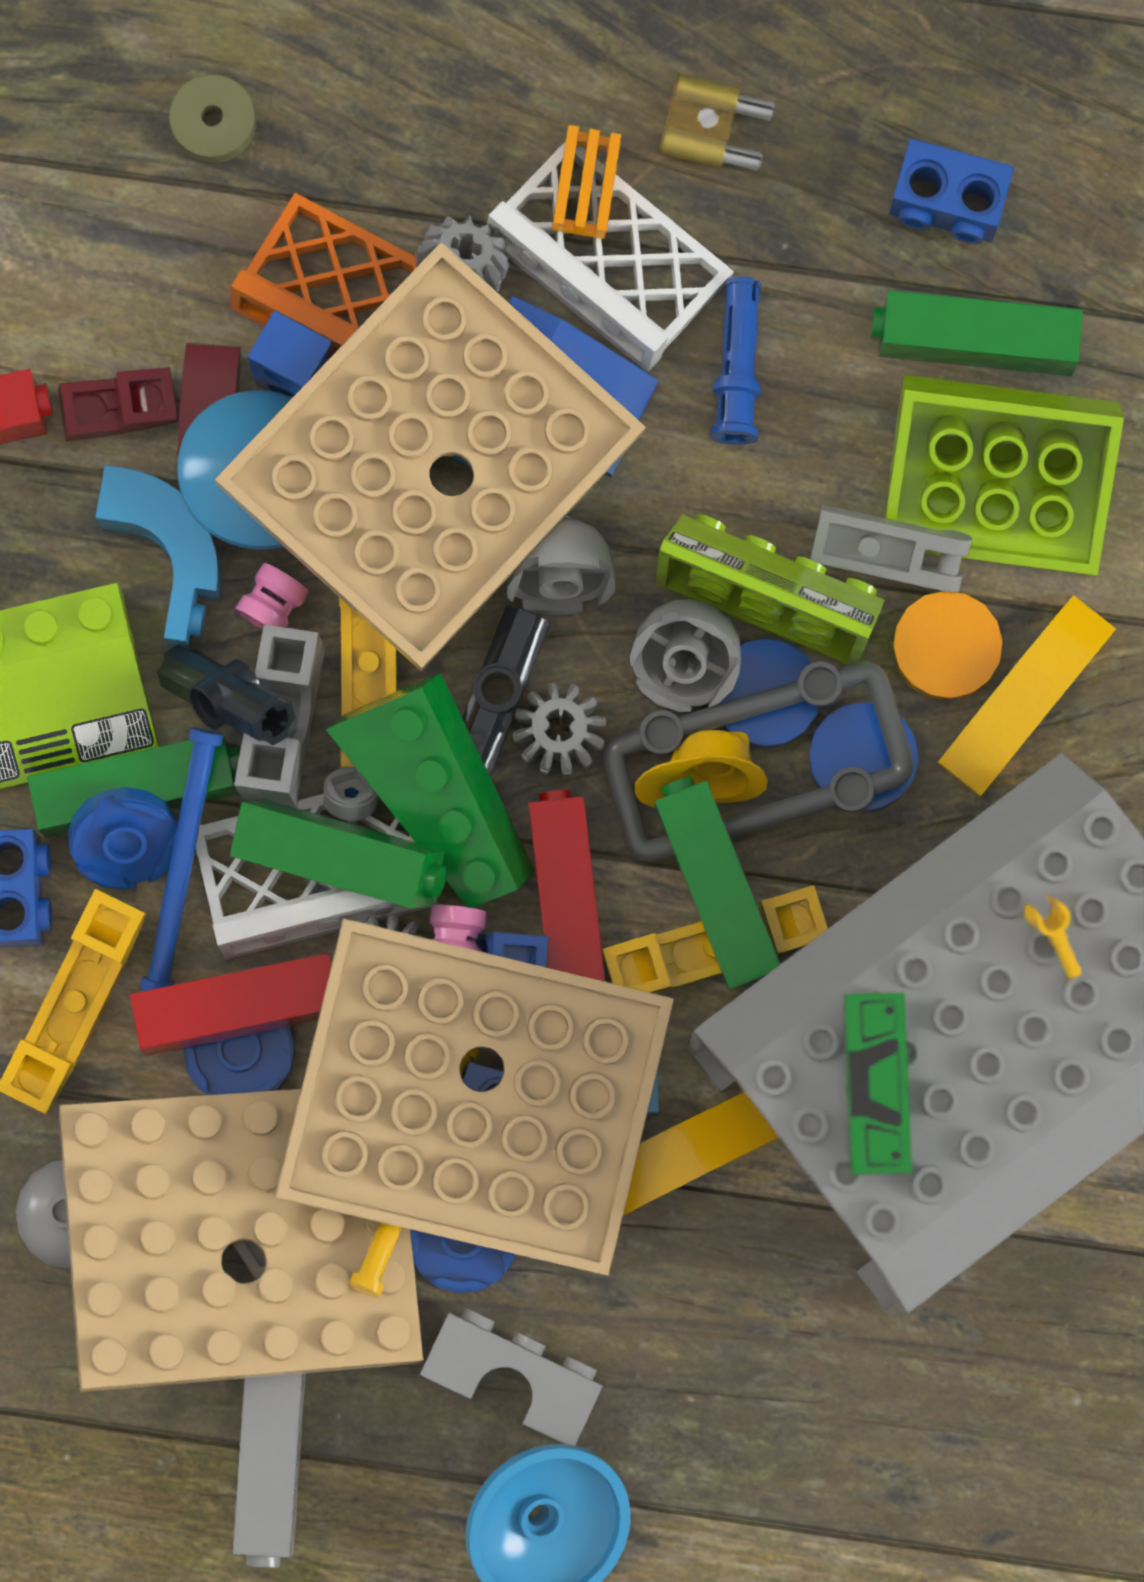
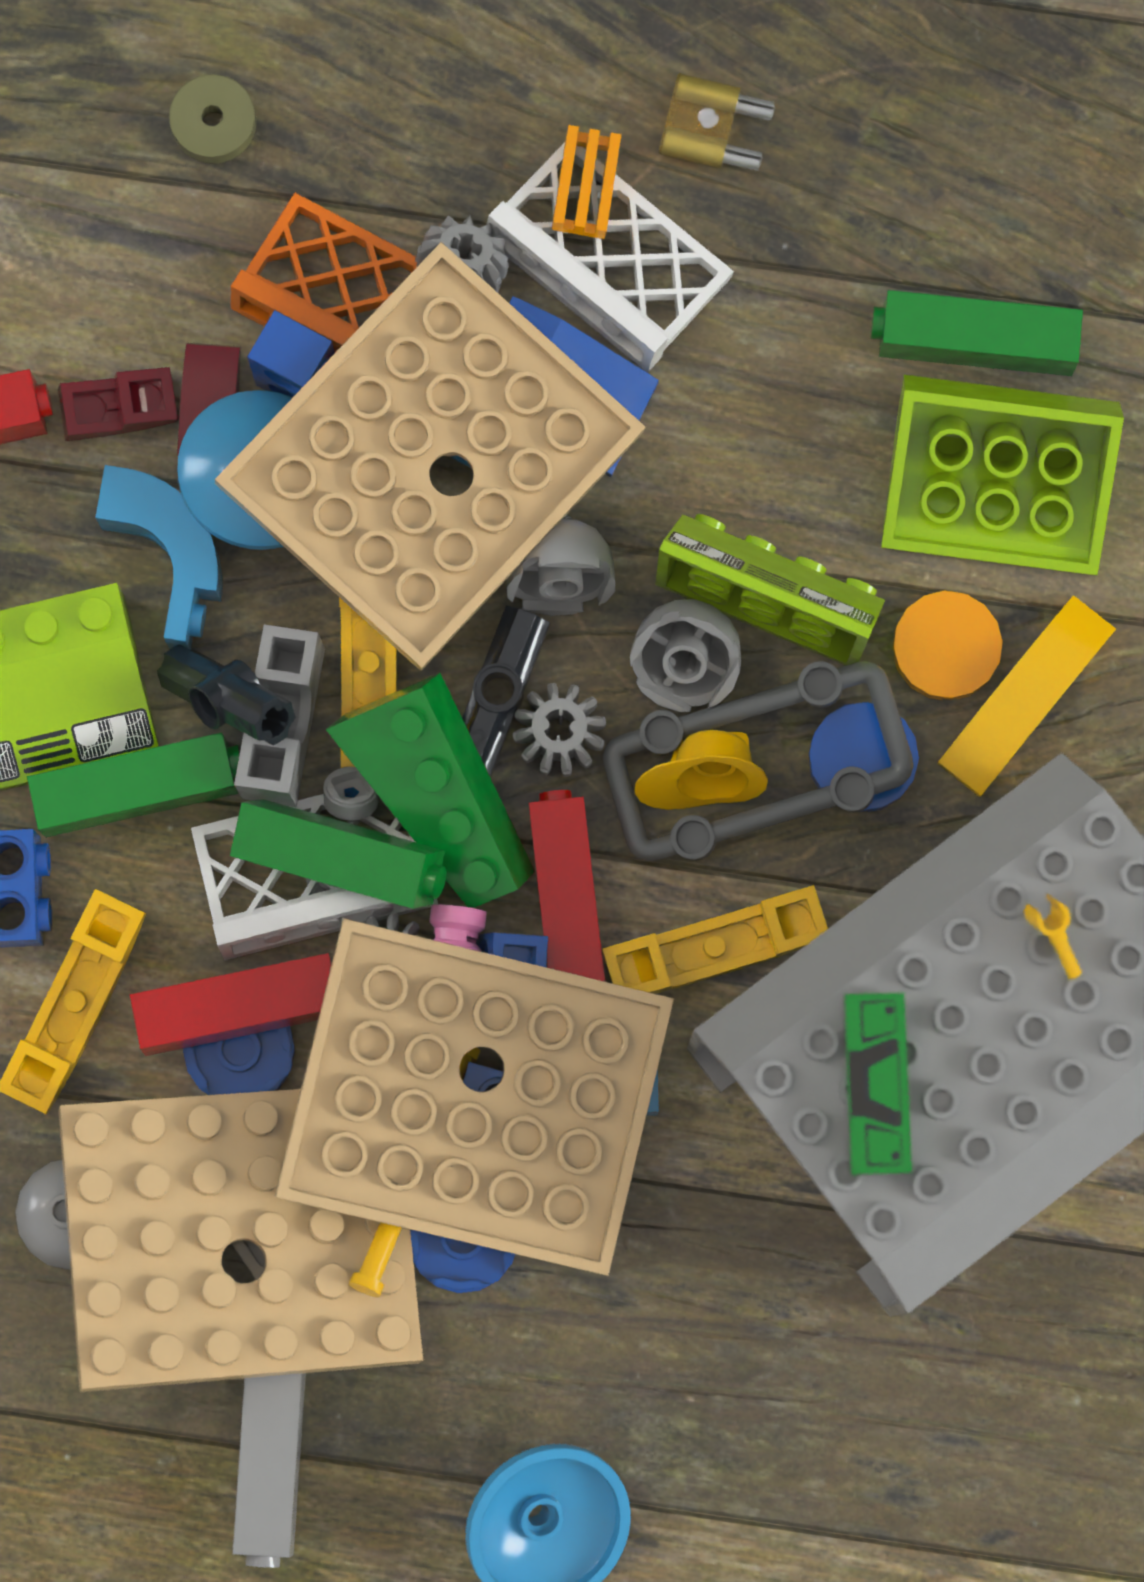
(122, 837): blue tile -> none
(182, 858): blue bar -> none
(268, 608): bright pink wheel -> none
(559, 1393): light grey arch -> none
(696, 1149): yellow slope -> none
(716, 881): green brick -> none
(736, 386): blue pin -> none
(766, 666): blue tile -> none
(889, 548): light grey plate -> none
(954, 177): blue brick -> none

